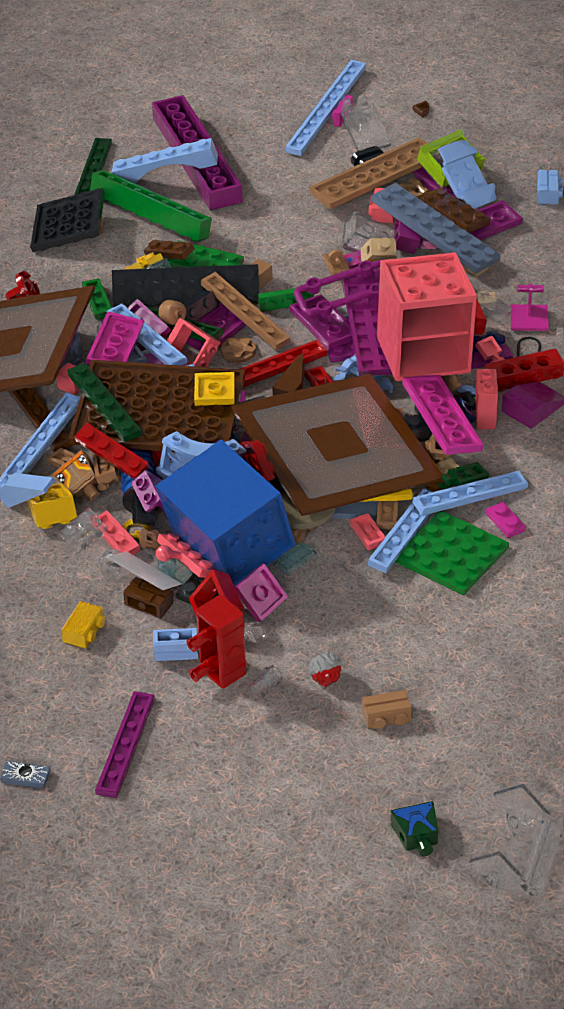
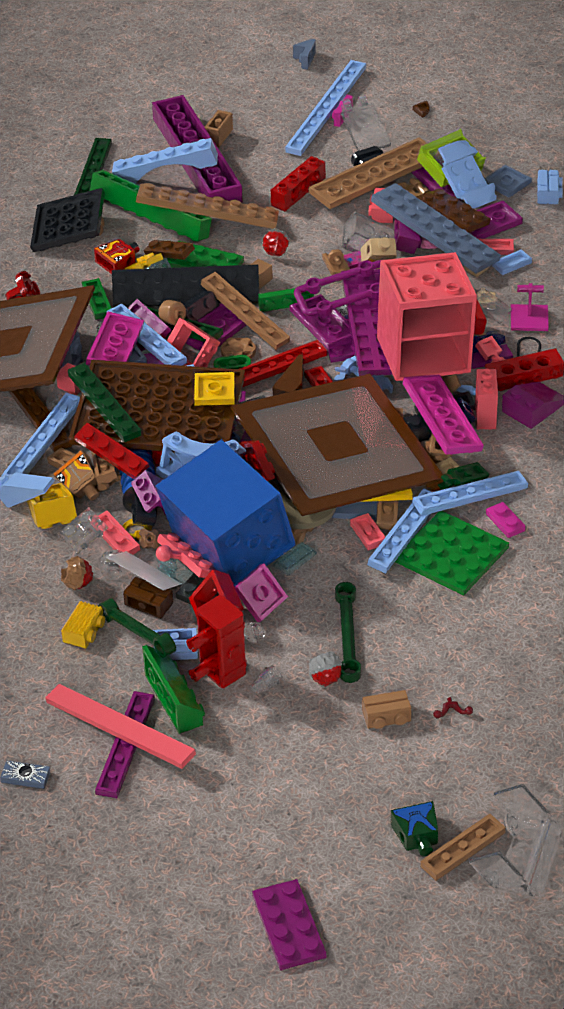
(77, 573): none -> medium nougat piece
(116, 255): none -> red torso
(120, 726): none -> coral tile
(163, 643): none -> dark green piece
(172, 691): none -> green slope
(207, 206): none -> medium nougat plate
(220, 126): none -> medium nougat brick
(232, 362): none -> green plate
(275, 242): none -> red piece
(288, 924): none -> magenta plate
(297, 183): none -> red brick
(305, 52): none -> sand blue slope
(347, 630): none -> dark green piece
(452, 704): none -> dark red piece
(462, 847): none -> medium nougat plate
(502, 246): none -> coral tile
(508, 180): none -> sand blue tile
(512, 262): none -> light blue tile

